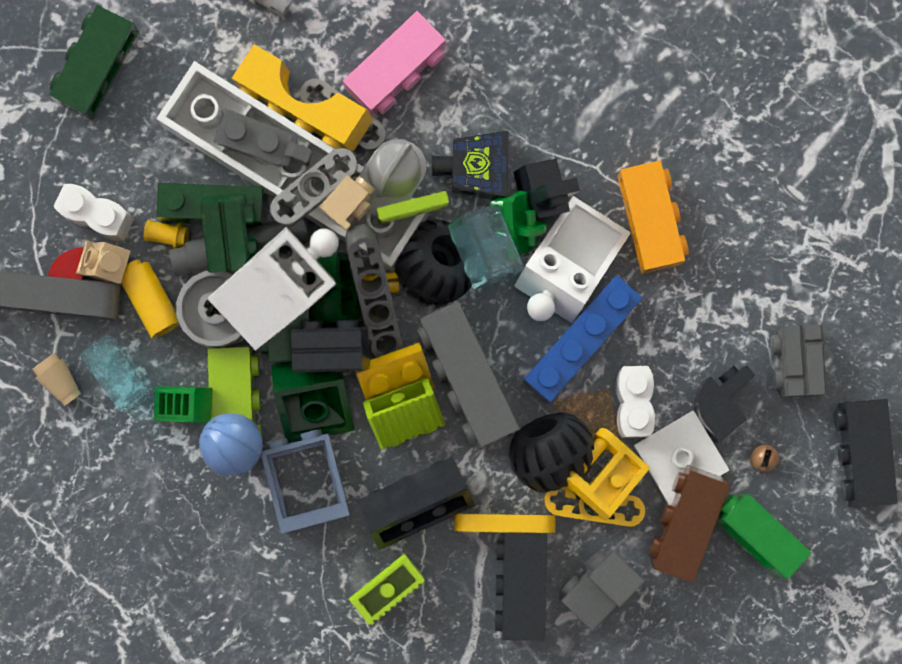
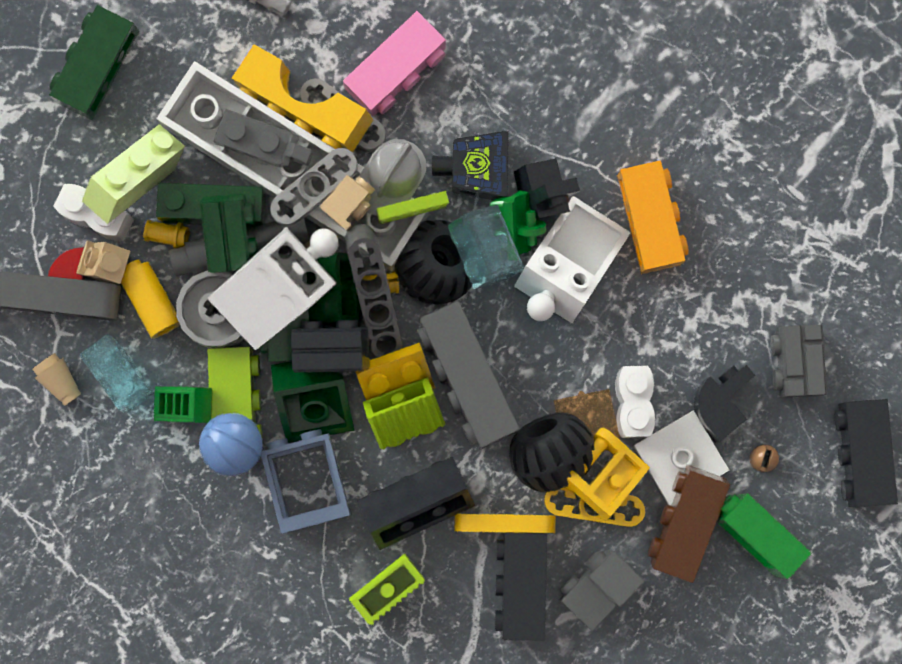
(133, 173): none -> yellowish green brick
(582, 339): blue brick -> none

